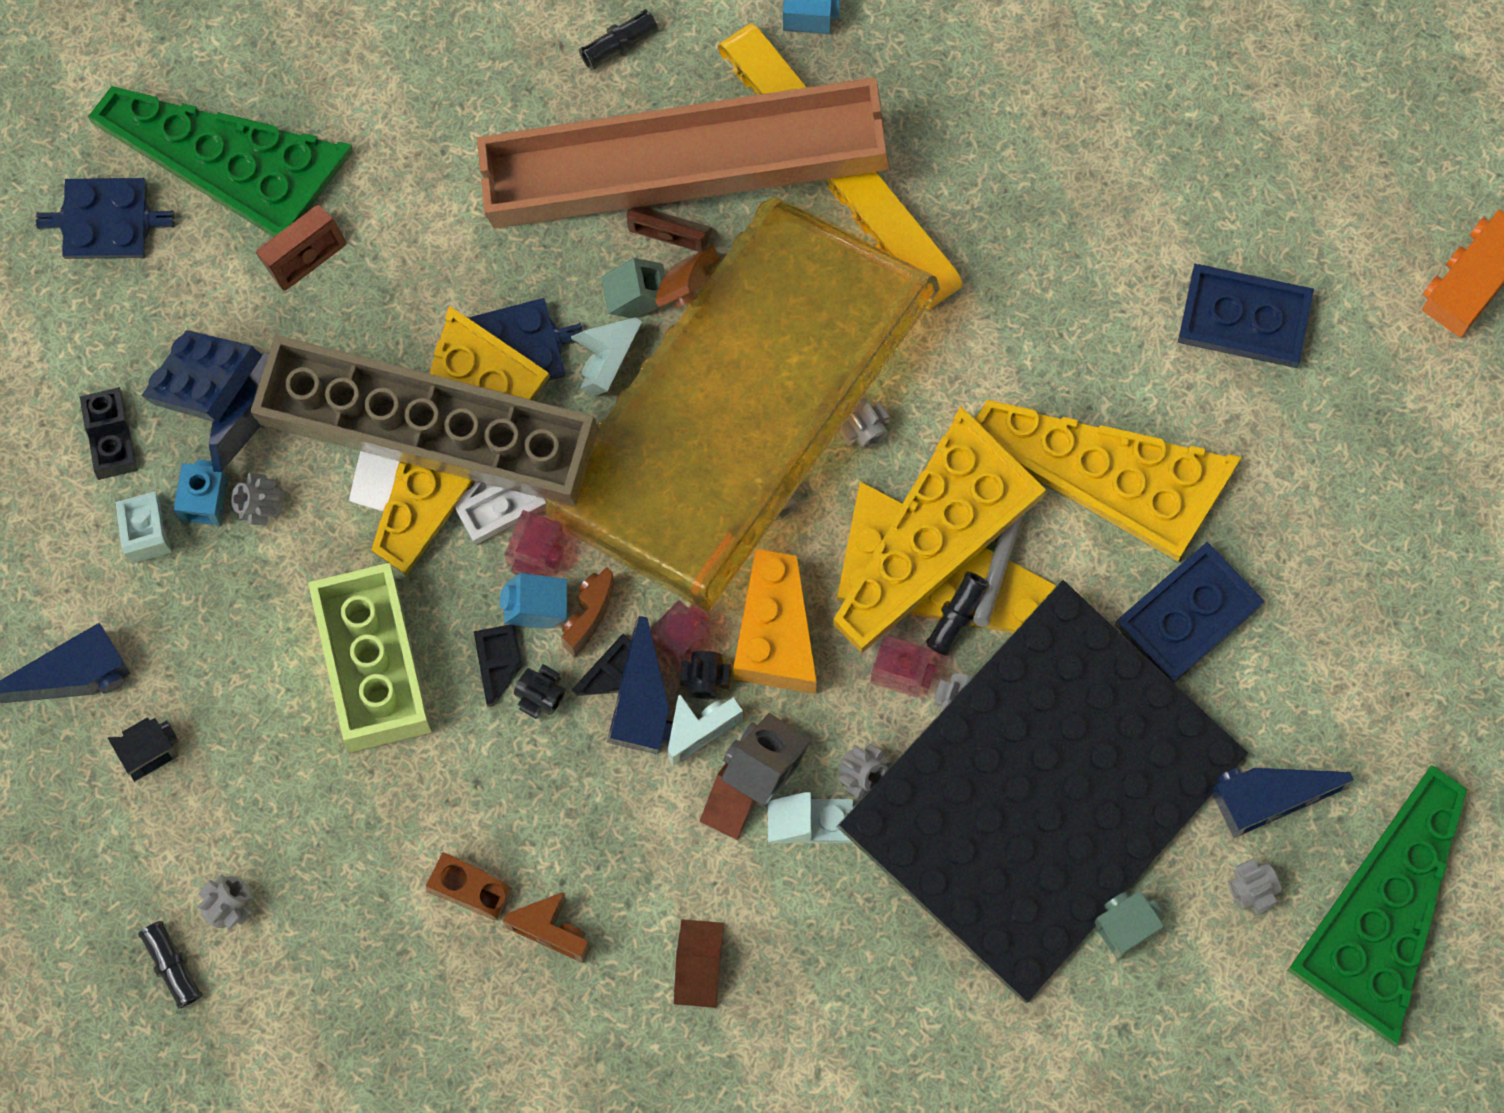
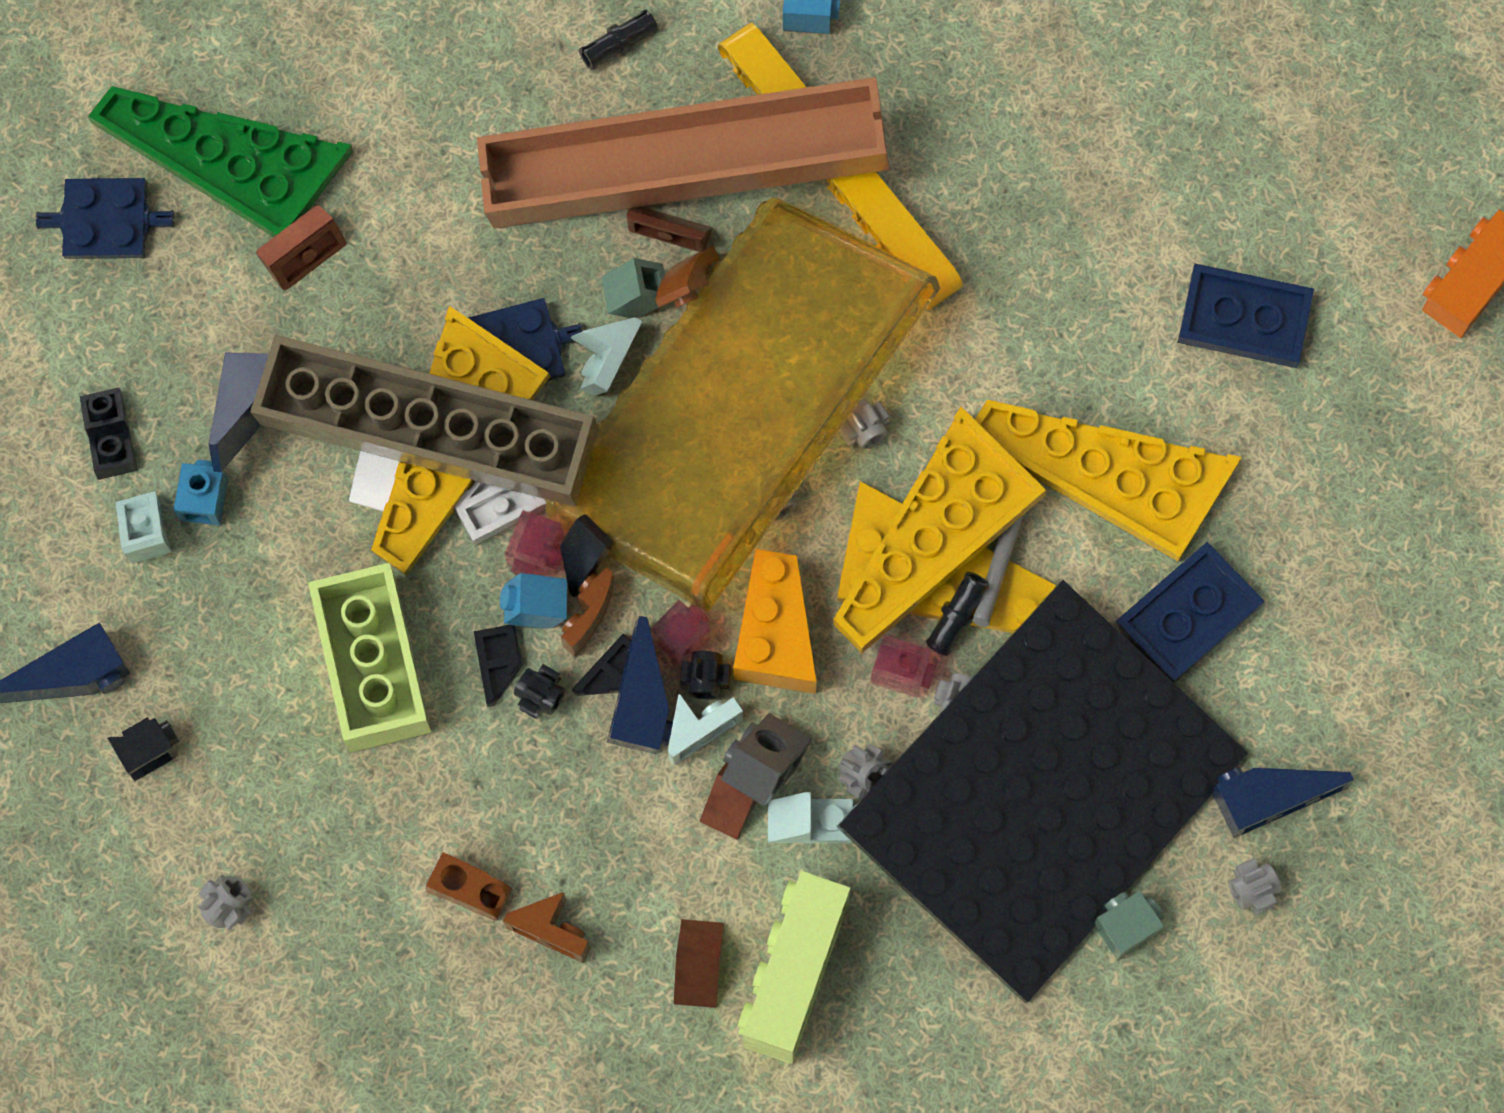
(170, 964): black pin -> none
(201, 375): dark blue plate -> none
(257, 499): light grey gear -> none
(583, 551): none -> black tile
(796, 967): none -> yellowish green brick
(1379, 924): green wing -> none

